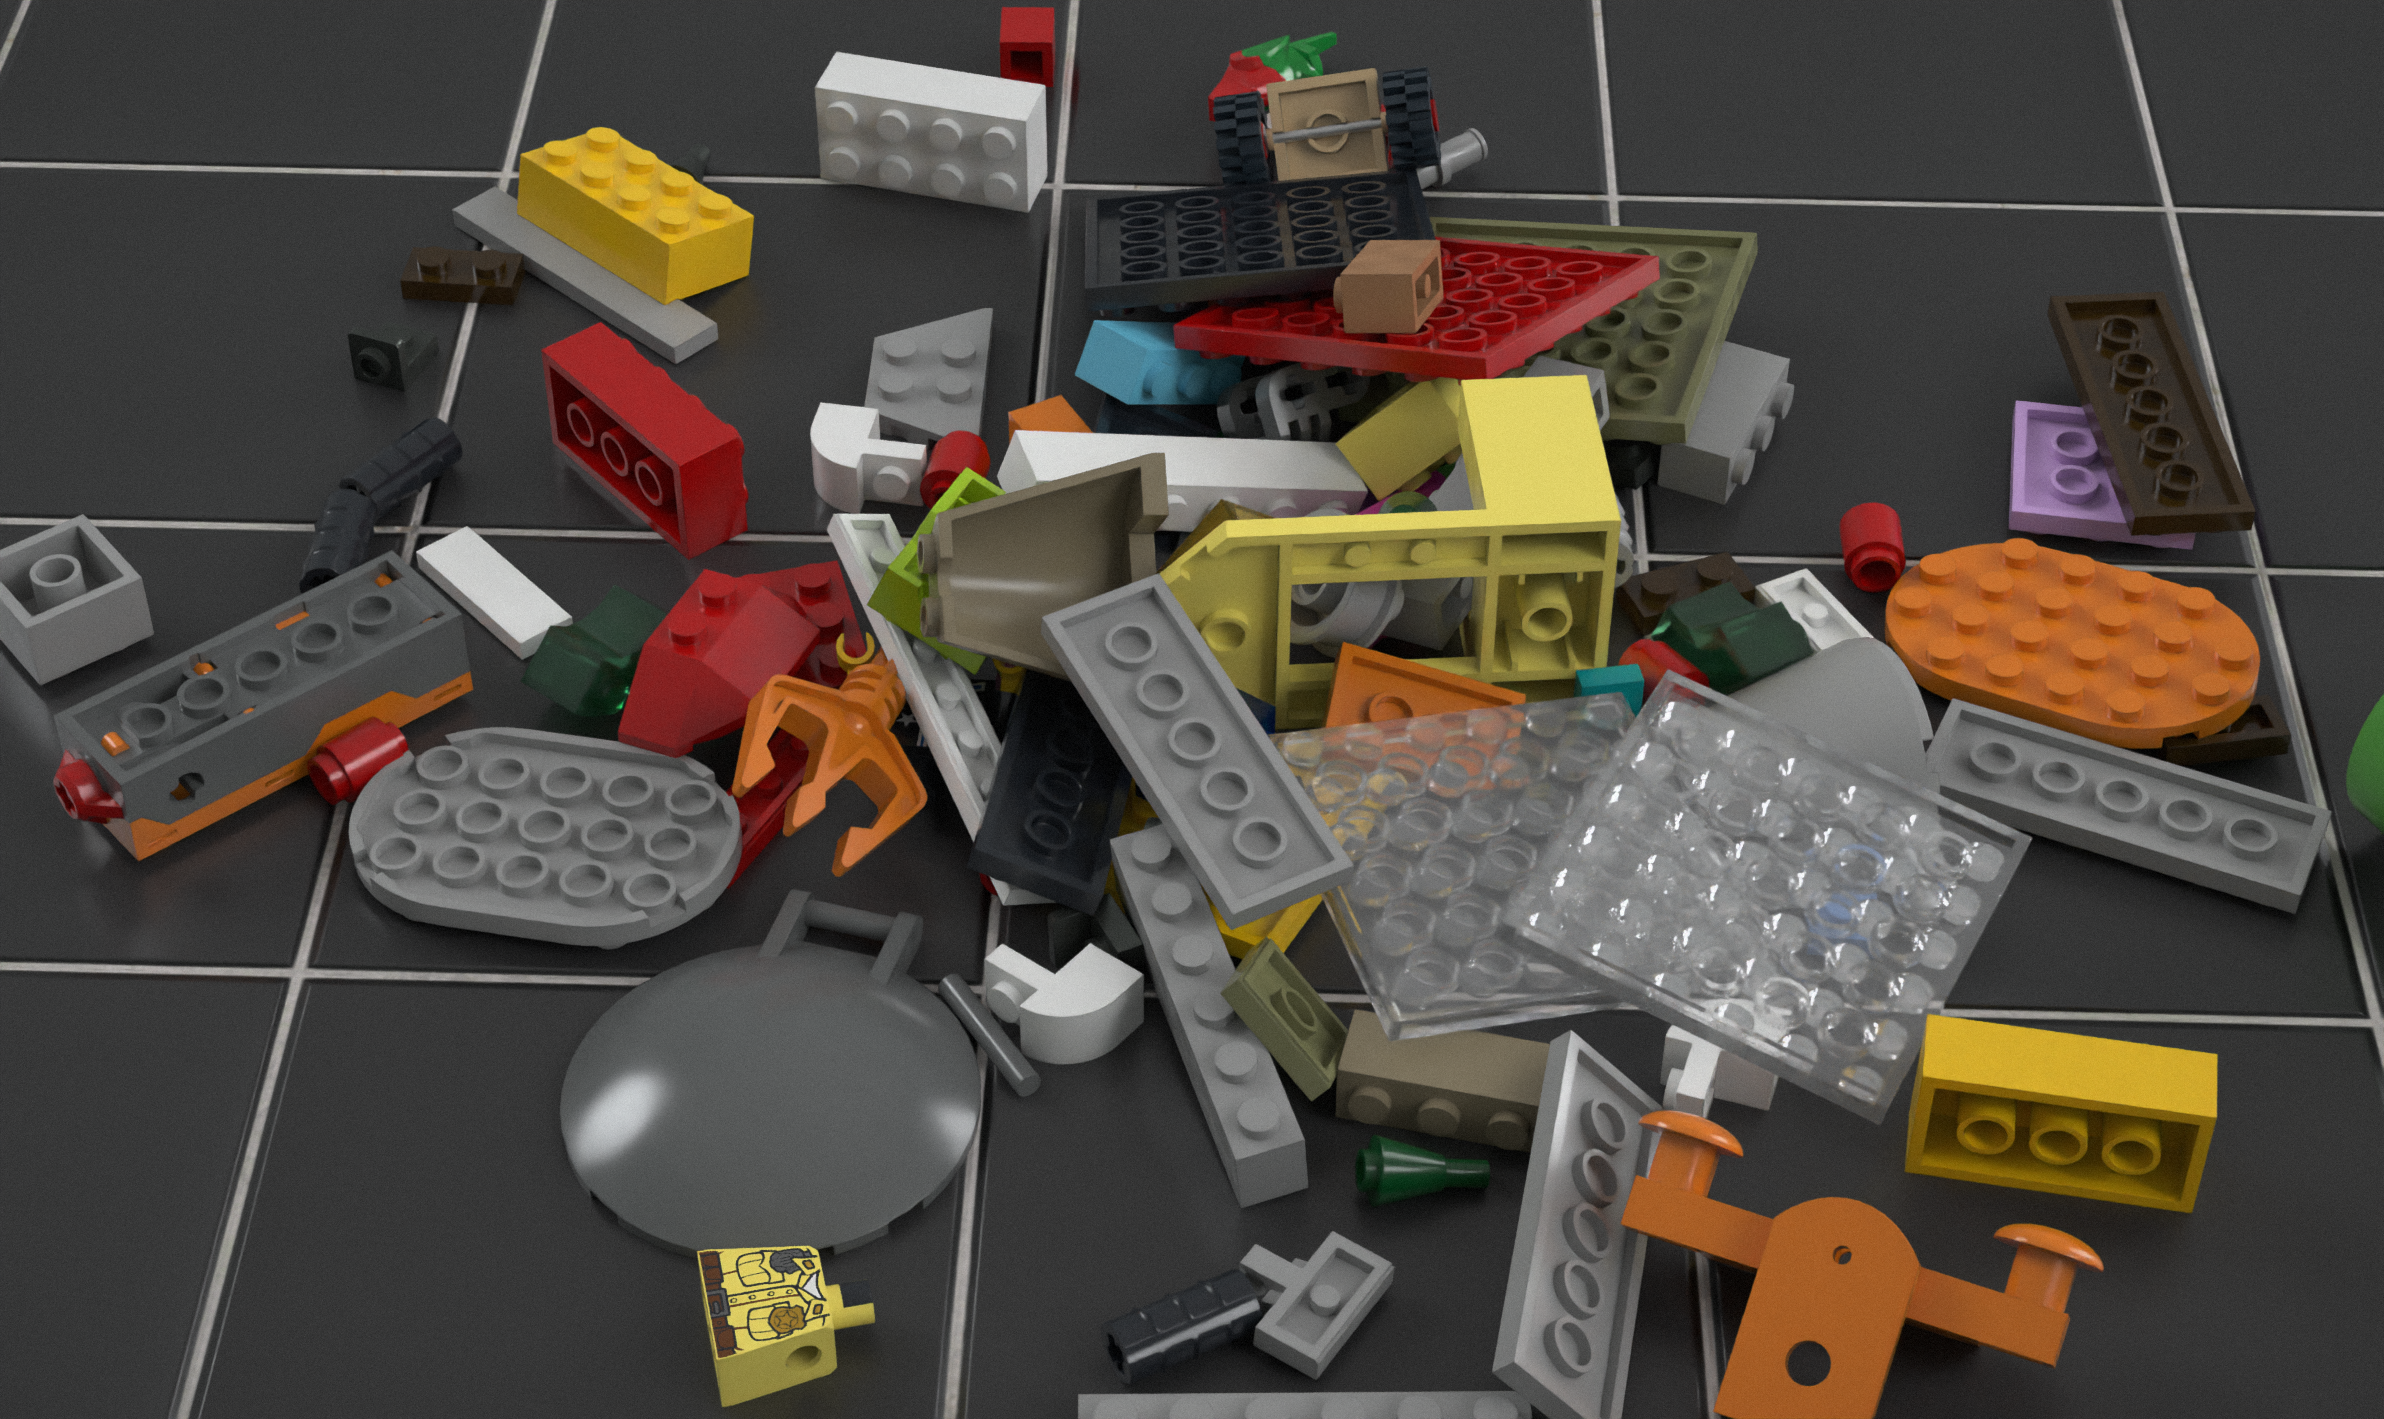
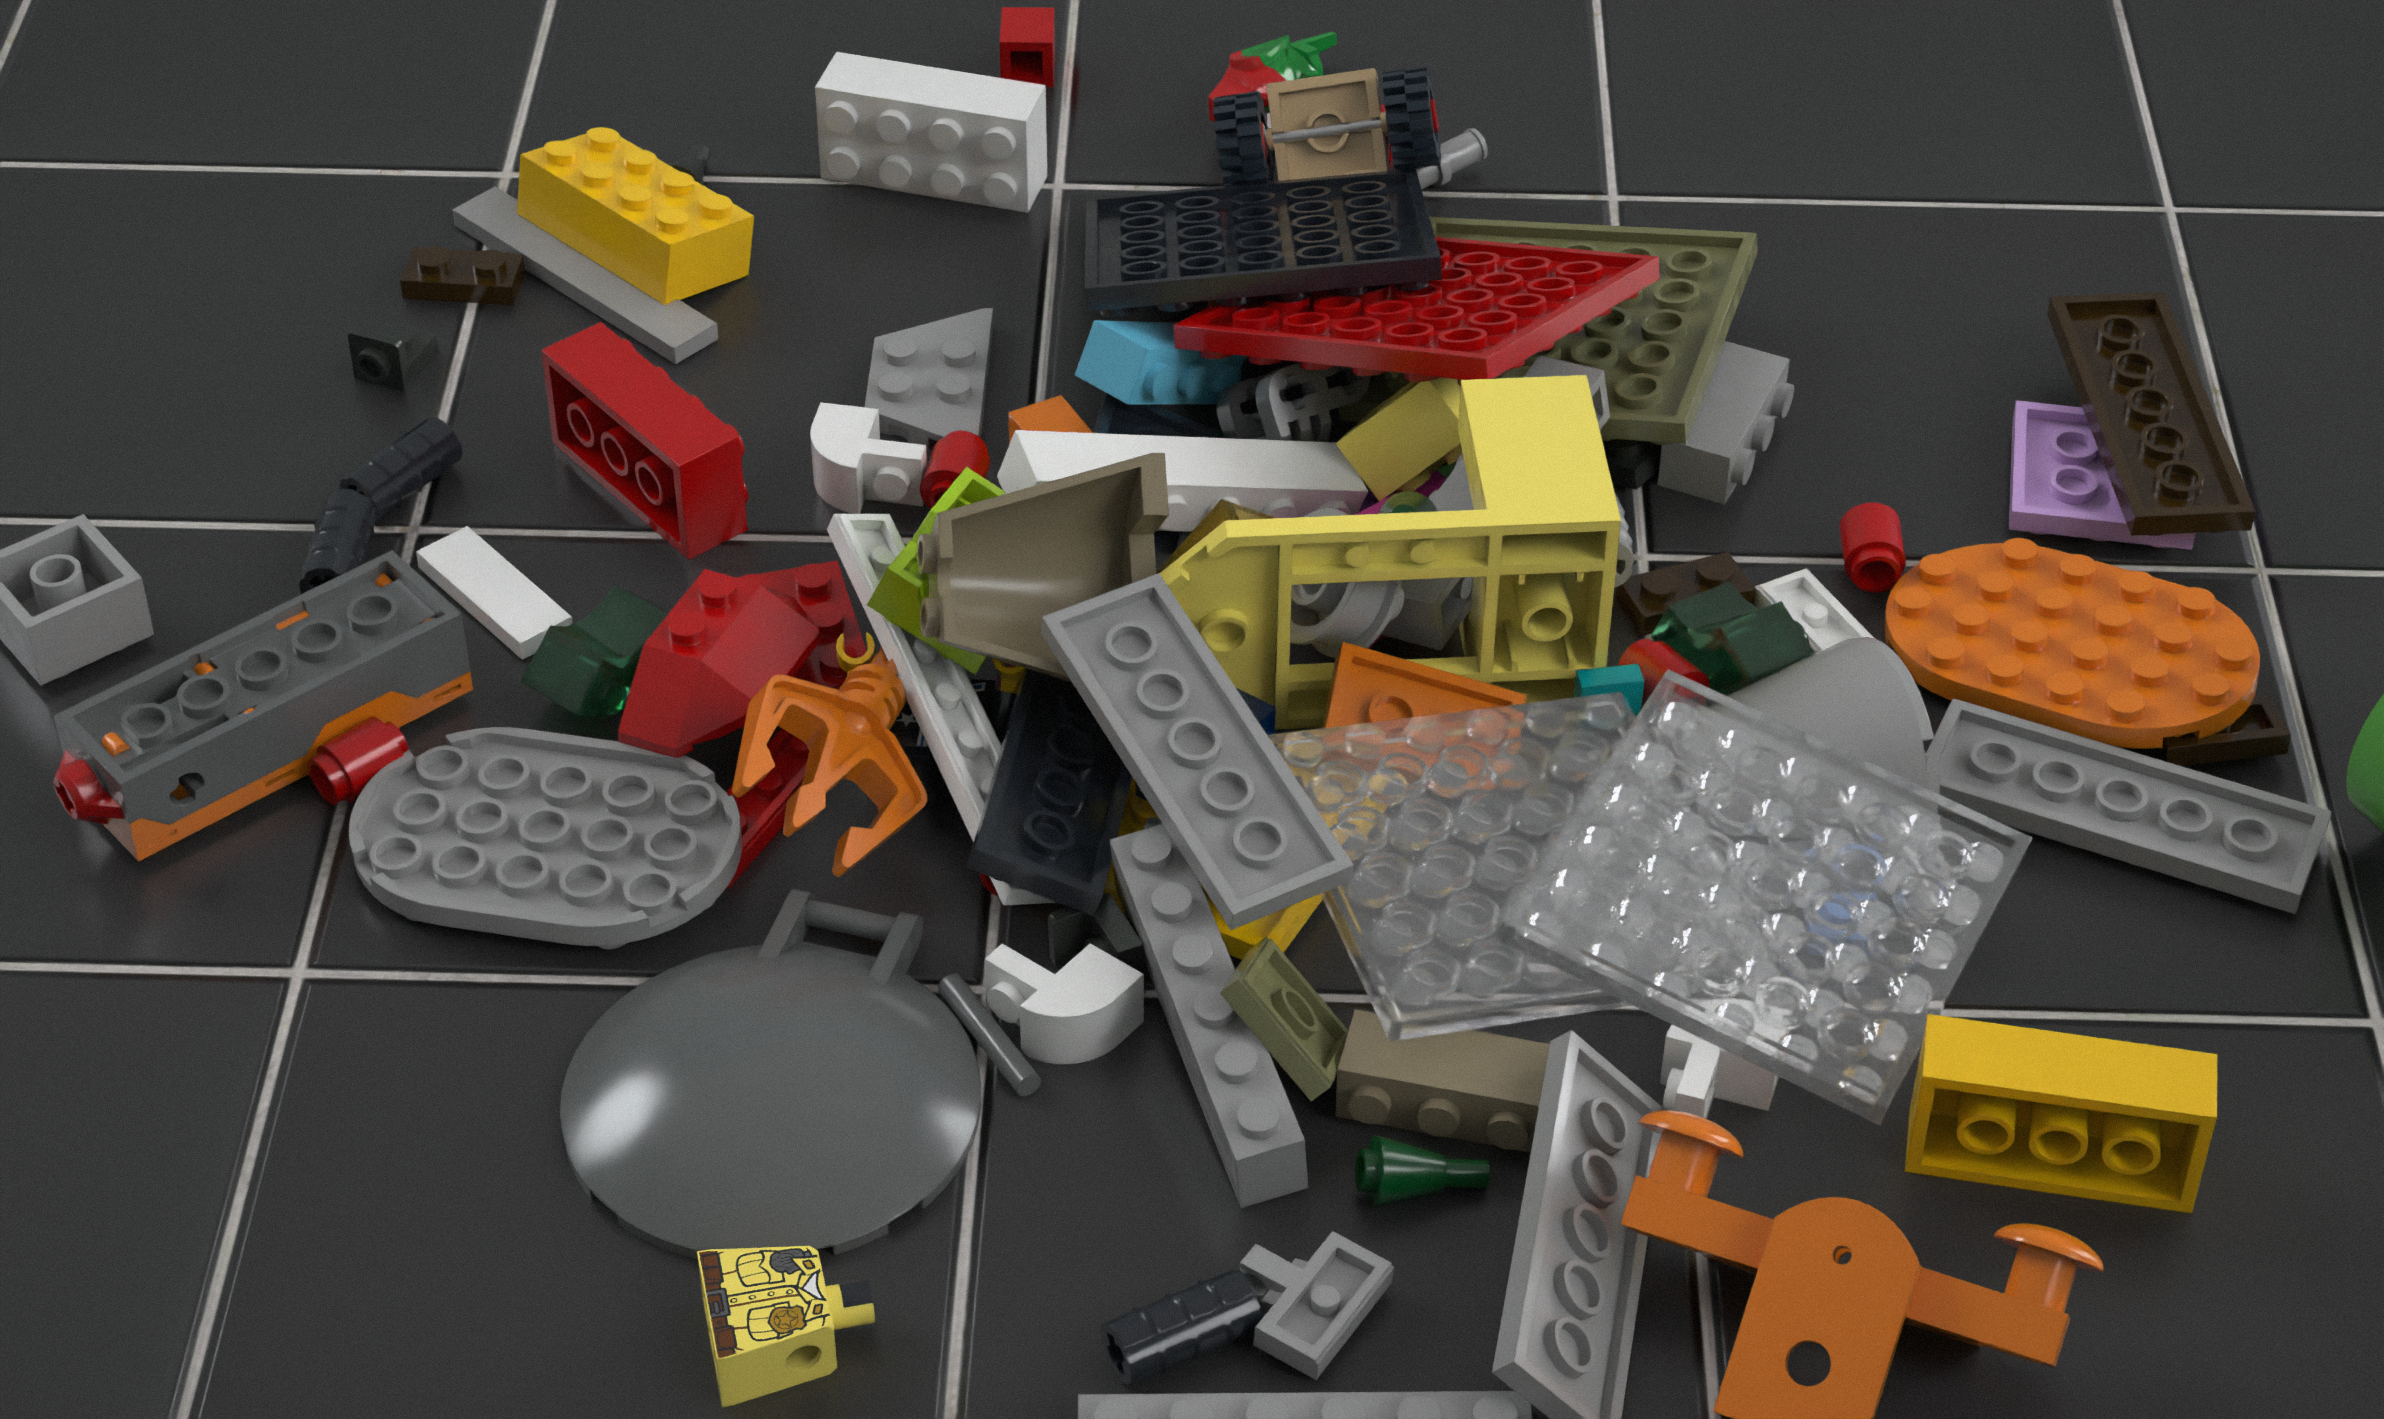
(1390, 286): medium nougat brick -> none

